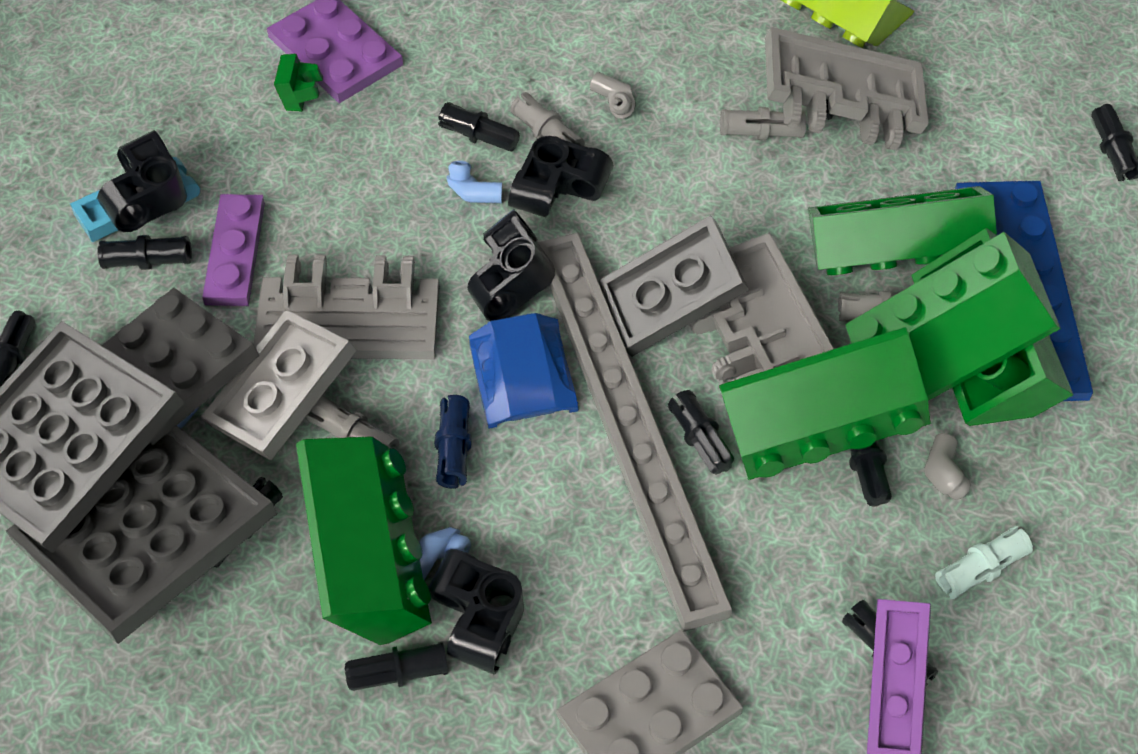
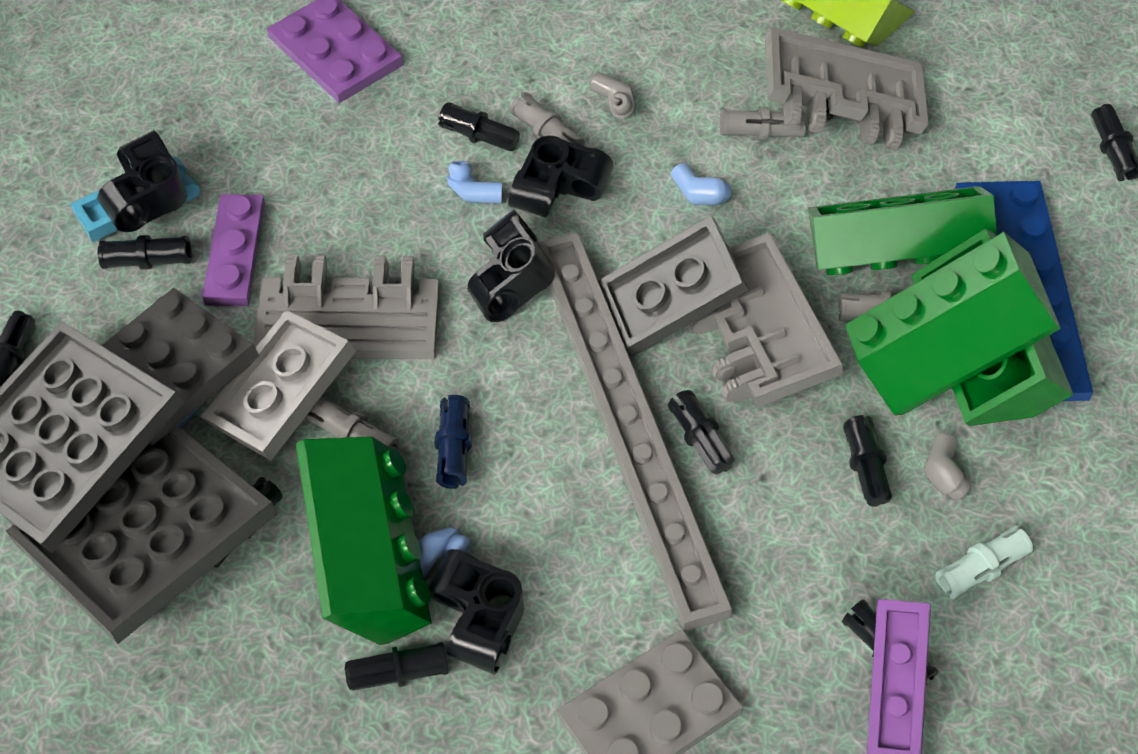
(296, 82): green tile -> none
(521, 368): blue slope -> none
(700, 189): none -> light blue arm
(827, 404): green slope -> none

